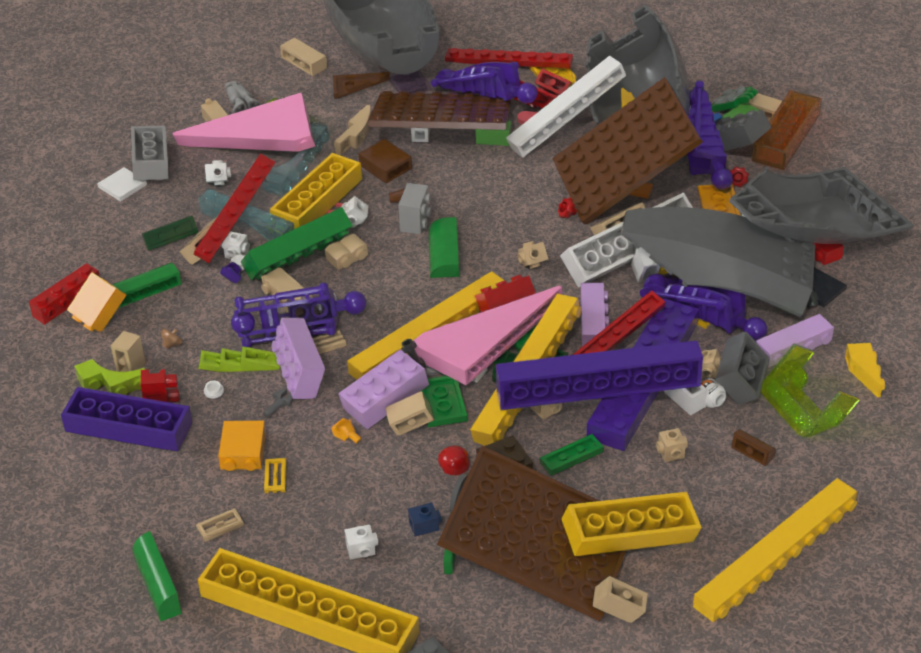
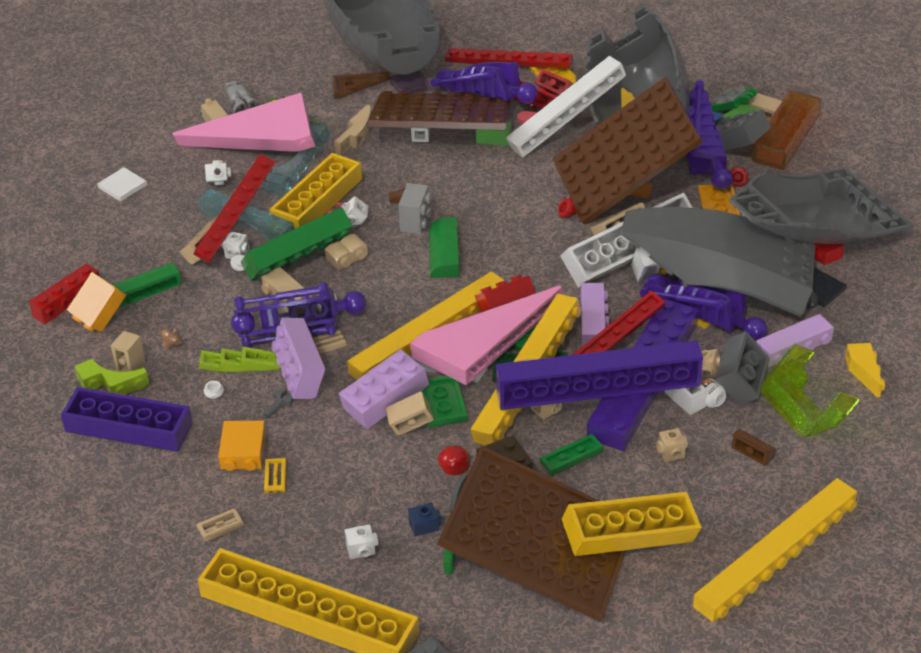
(149, 153): light grey brick -> none
(156, 385): red hips -> none
(156, 577): green brick -> none
(169, 232): dark green plate -> none
(231, 272): dark purple piece -> none
(303, 56): tan brick -> none
(344, 429): light orange piece -> none
(385, 161): reddish brown brick -> none
(409, 346): pearl dark grey bar -> none
(532, 254): tan brick -> none
(620, 599): tan brick -> none

